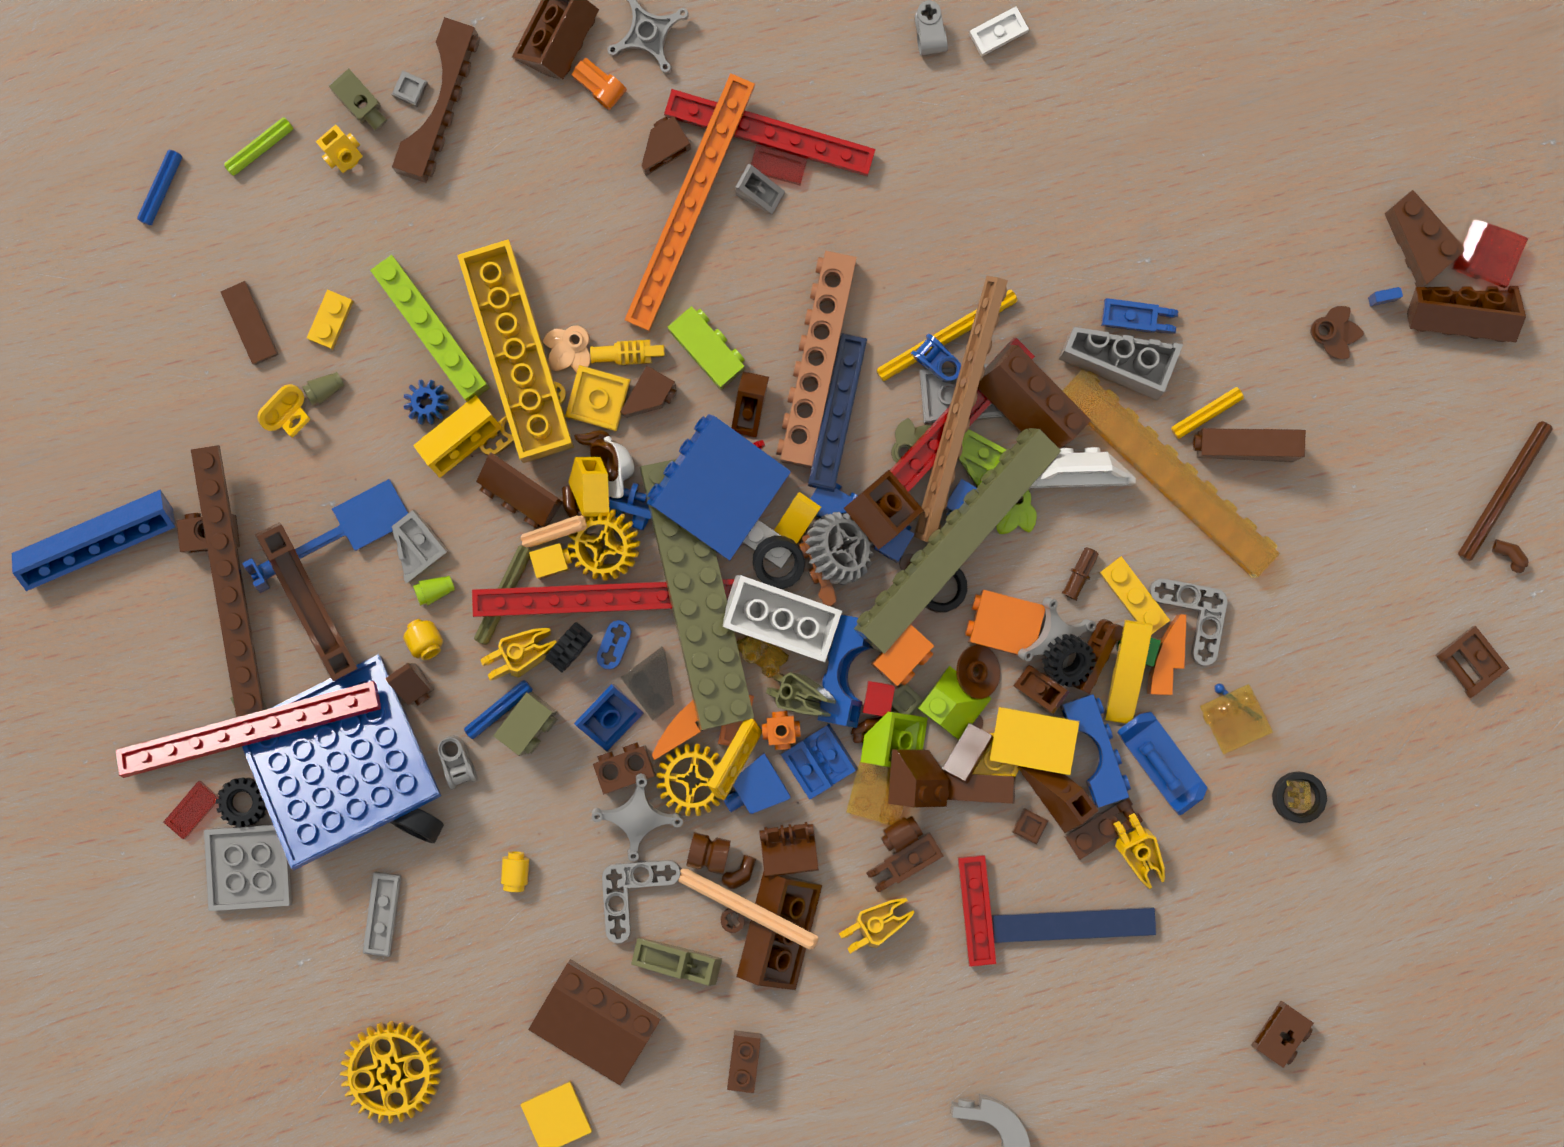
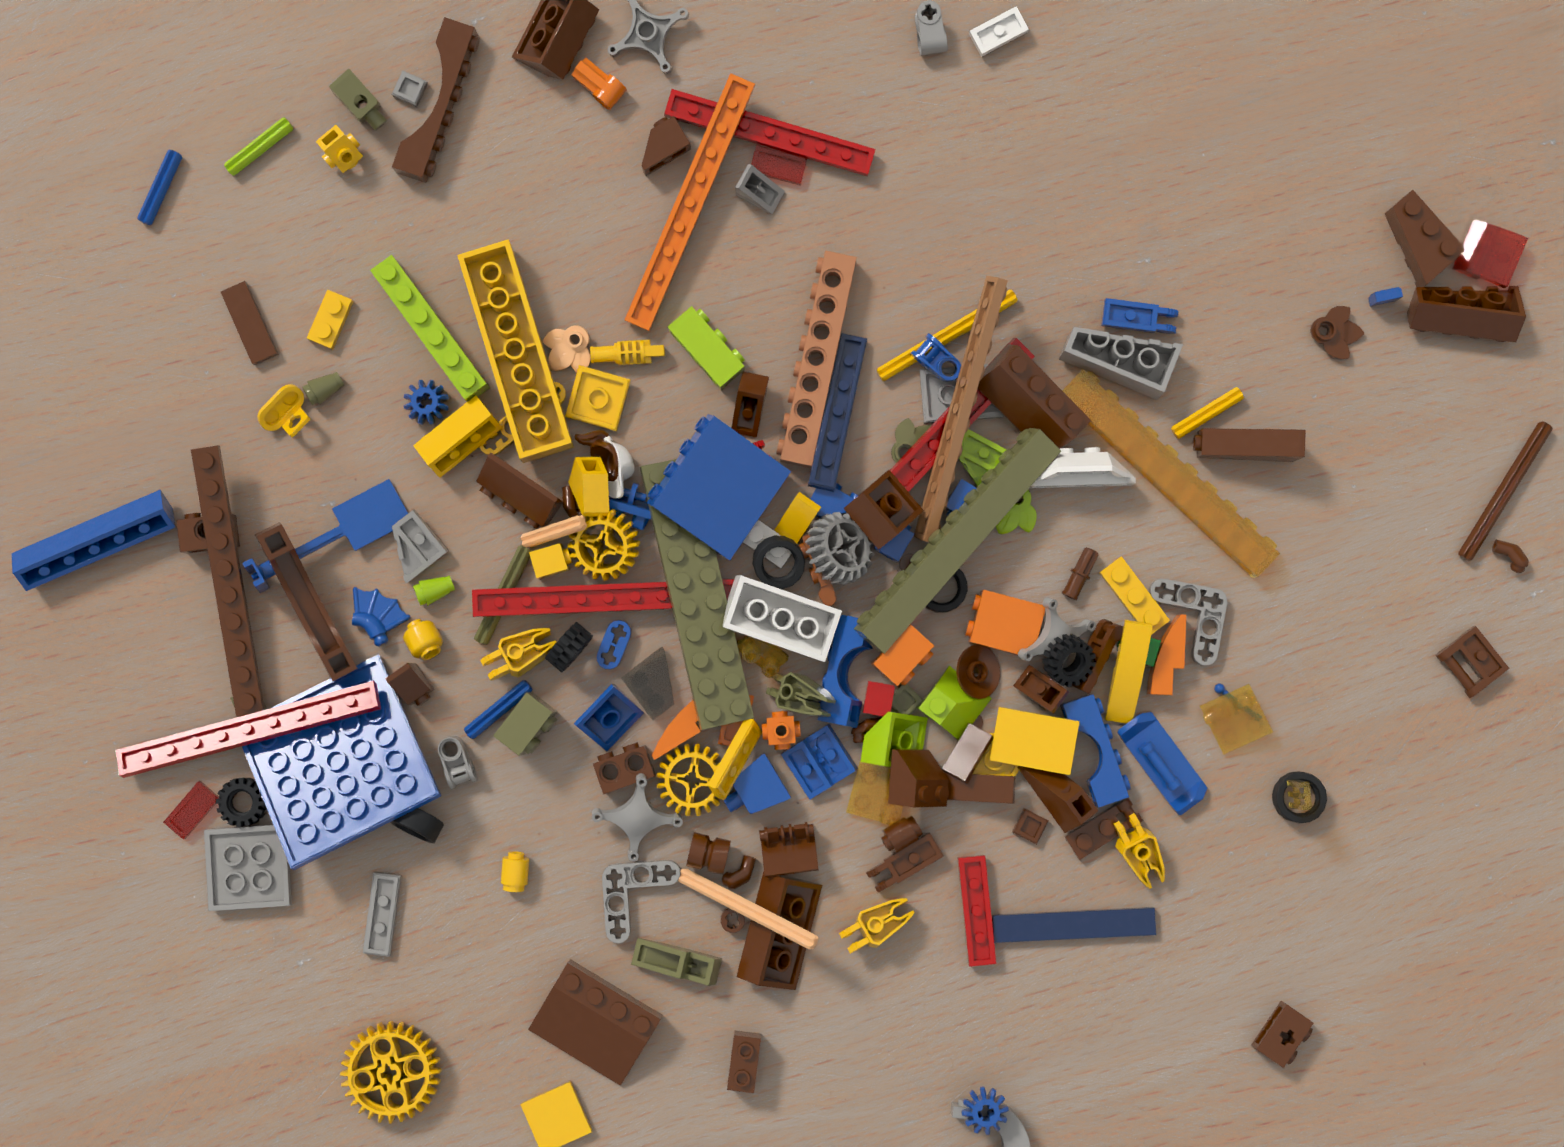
(376, 614): none -> blue arm
(649, 393): reddish brown slope -> none
(992, 1115): none -> blue gear

